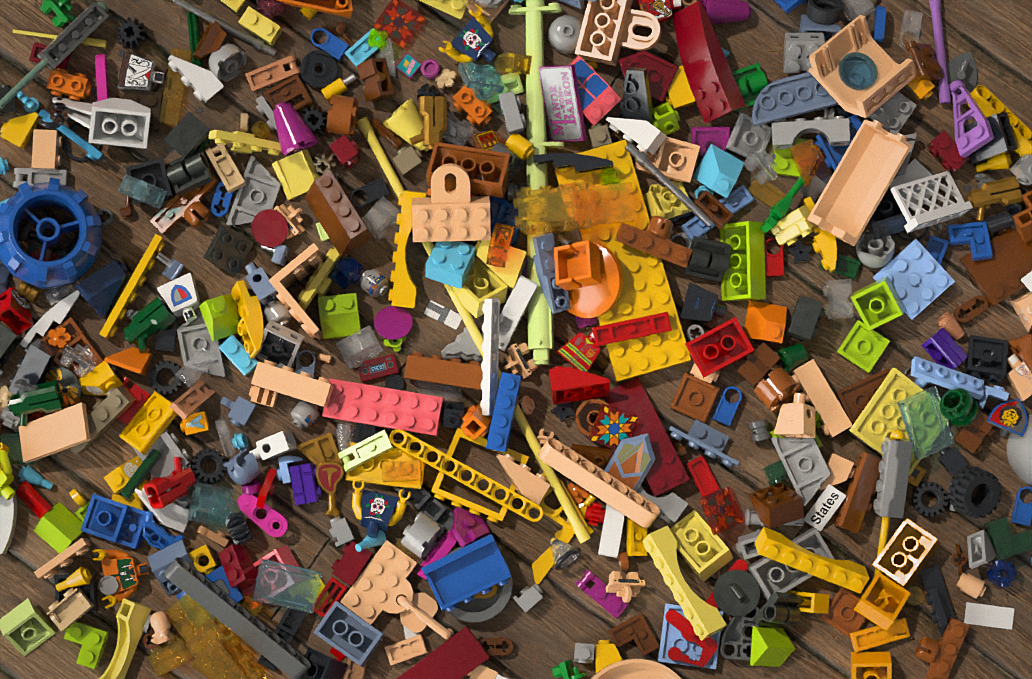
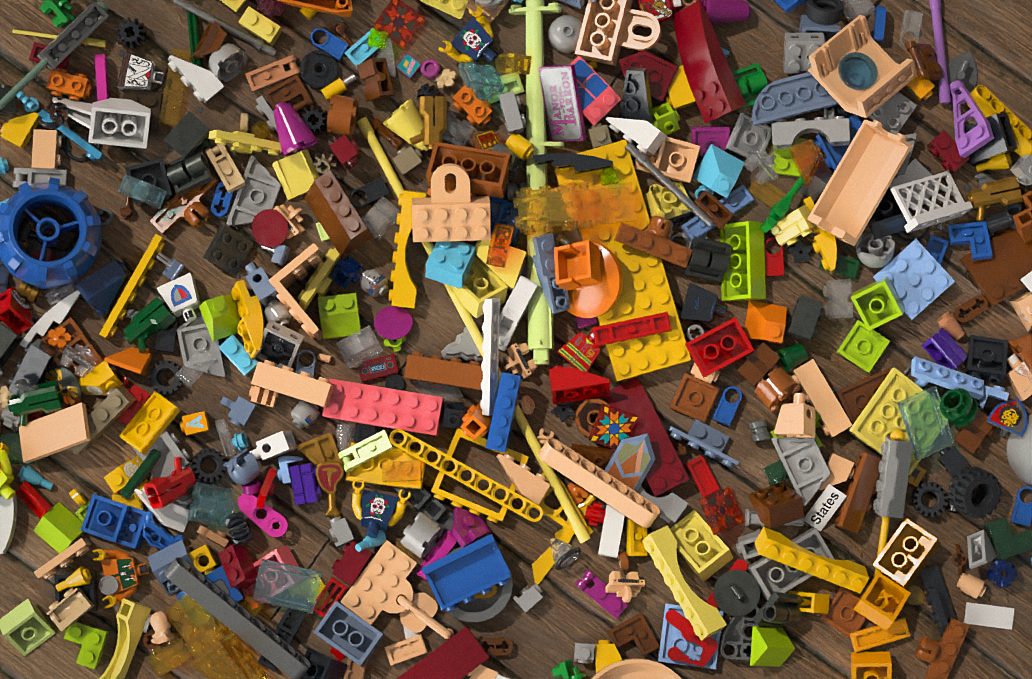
(192, 399): nougat plate -> none
(443, 314): clear sticker -> none

